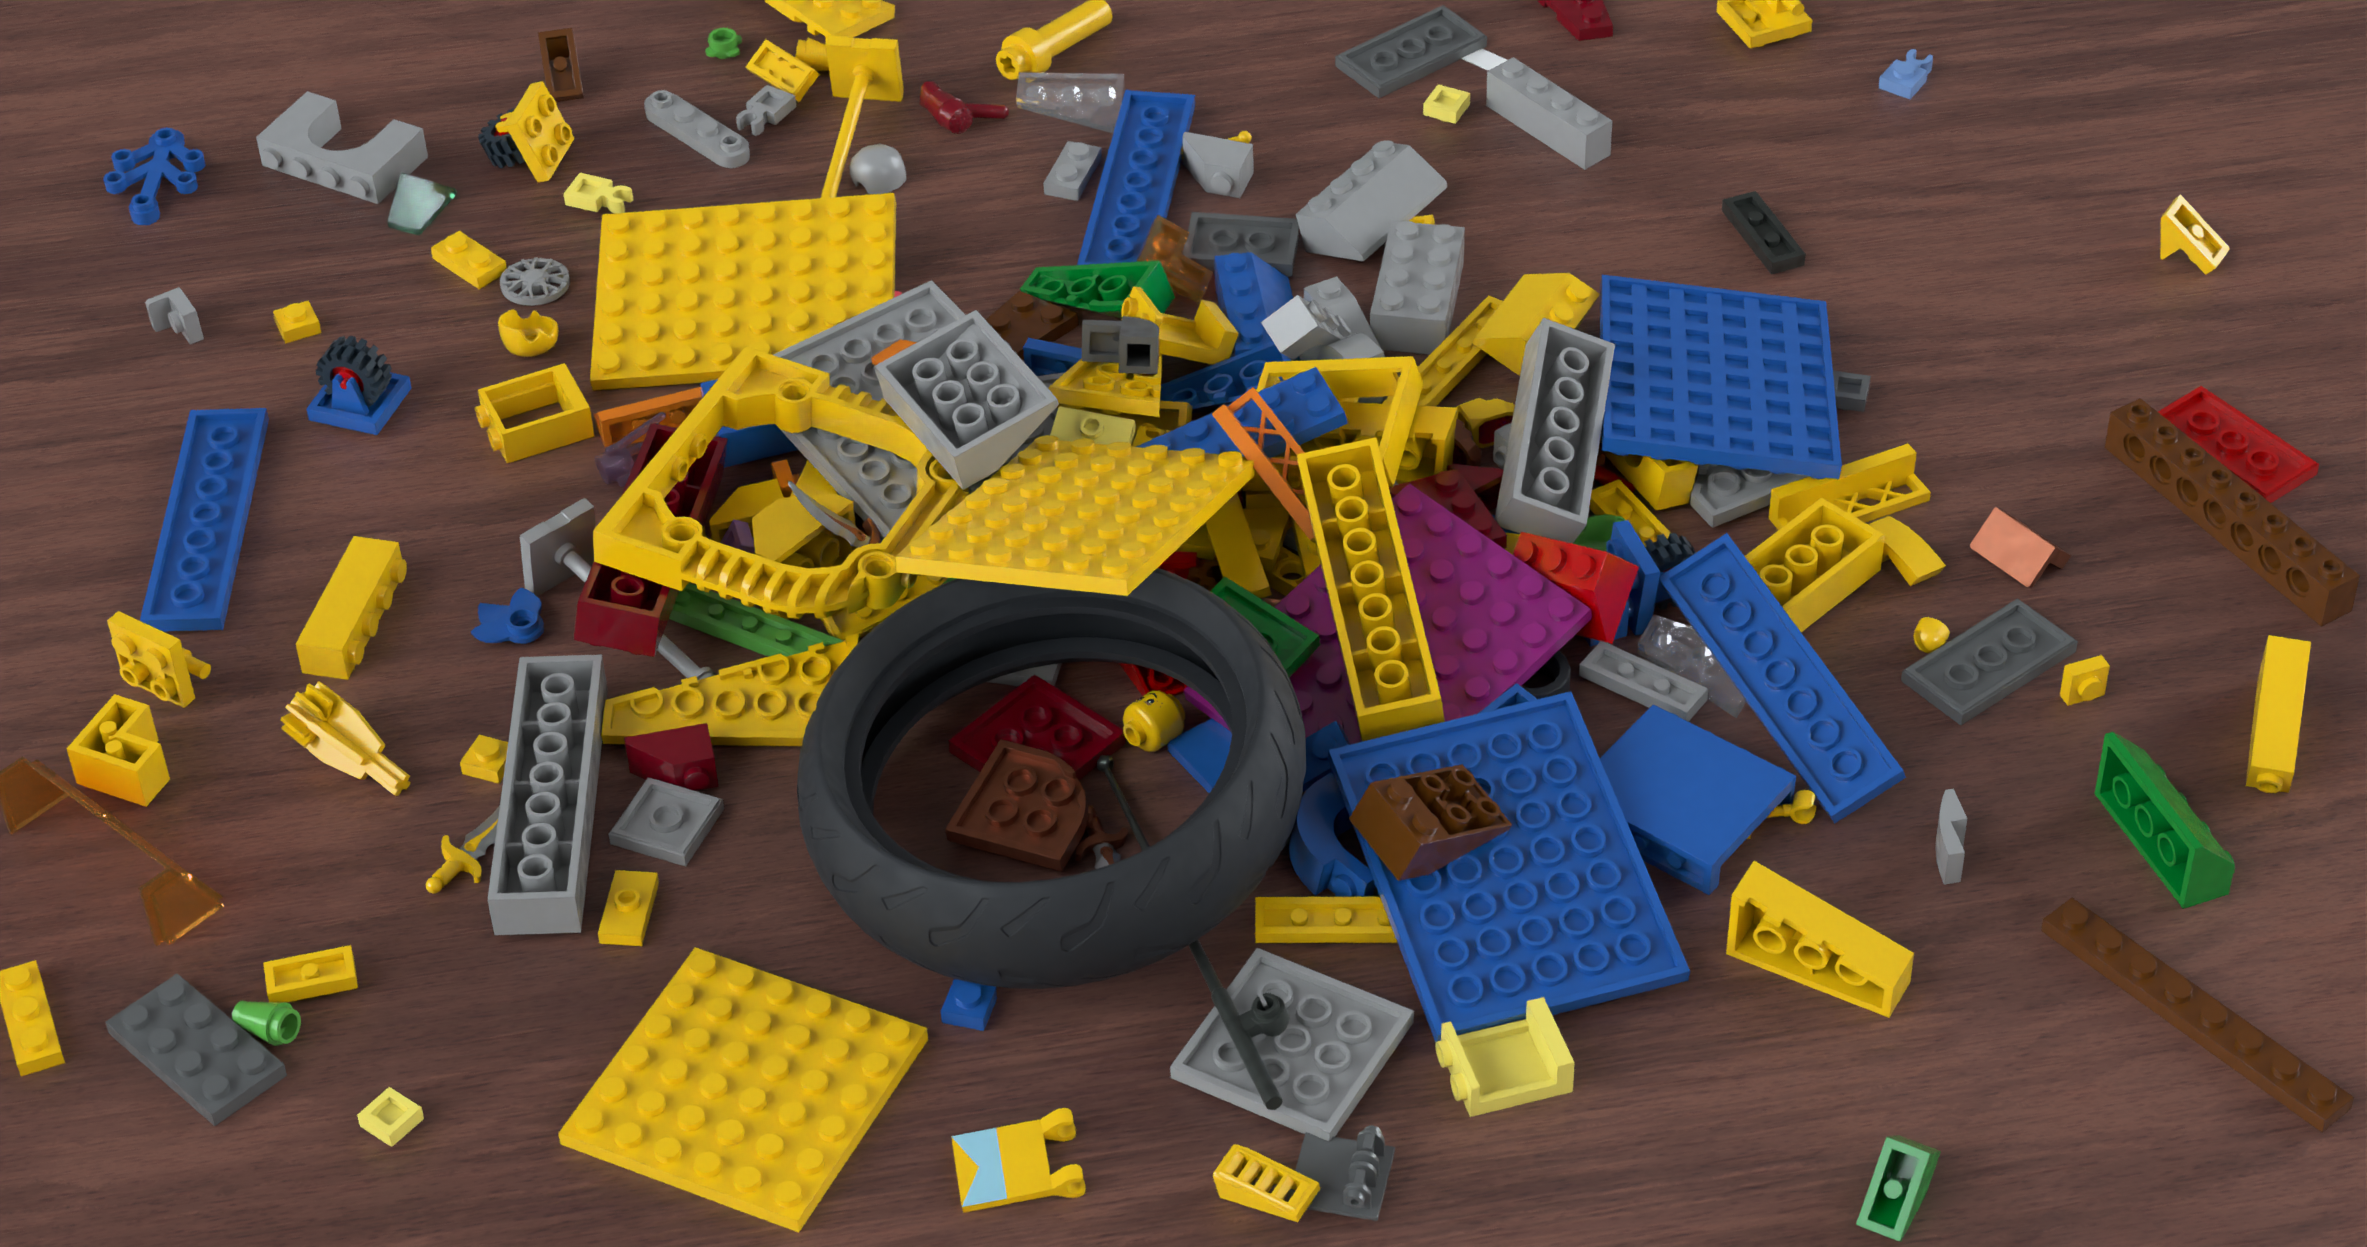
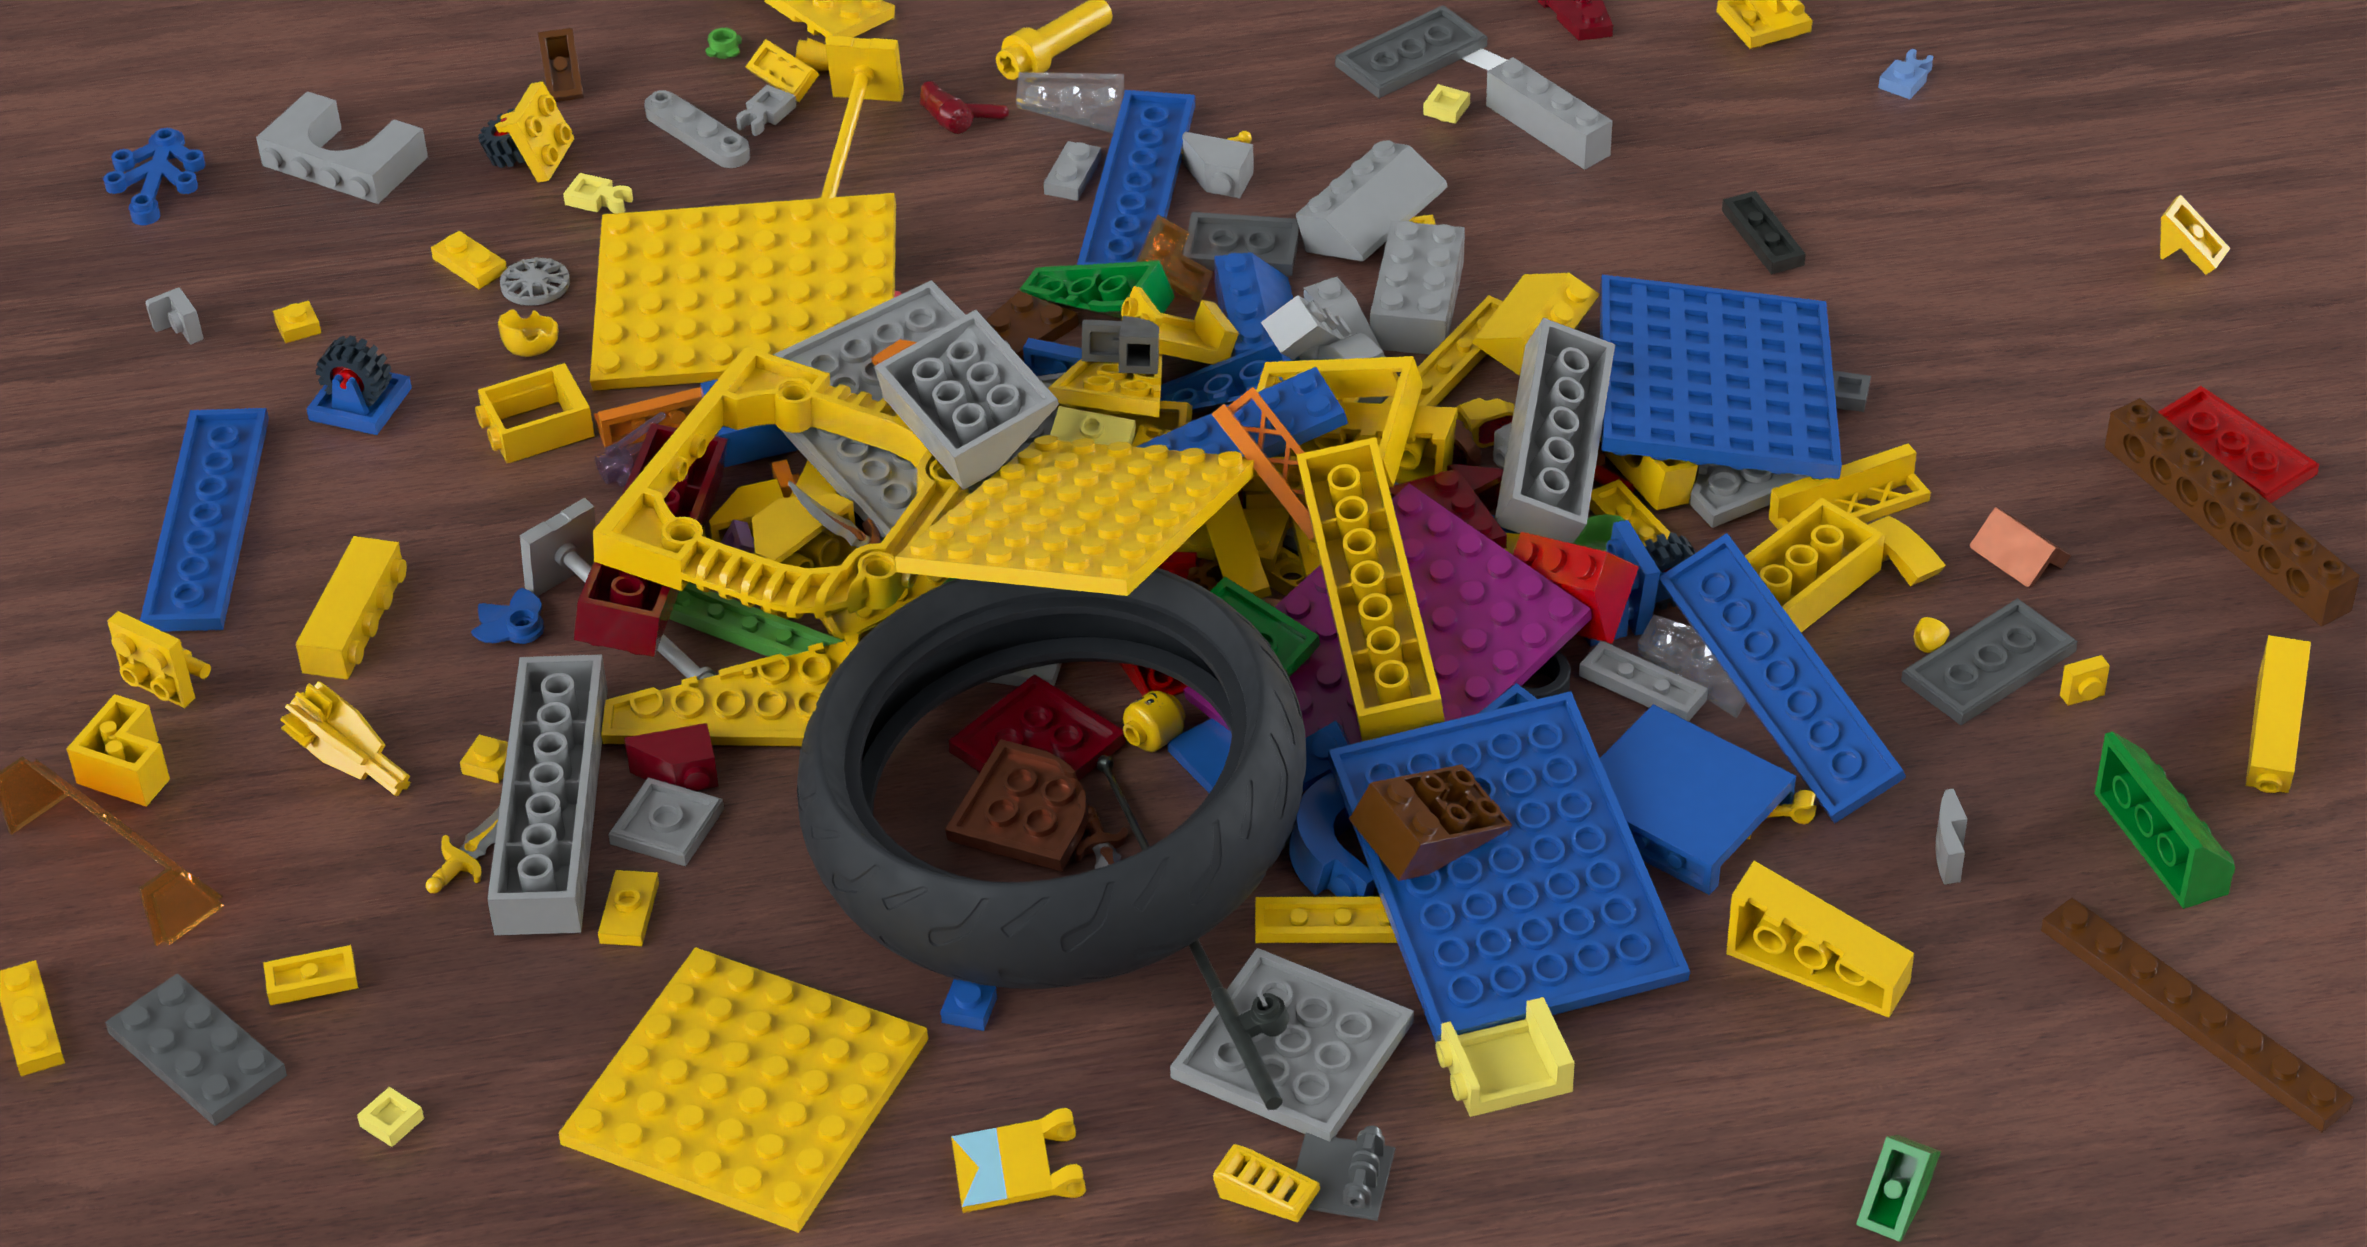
(269, 1021): bright green cone -> none
(417, 203): slope -> none
(878, 169): light grey hair -> none

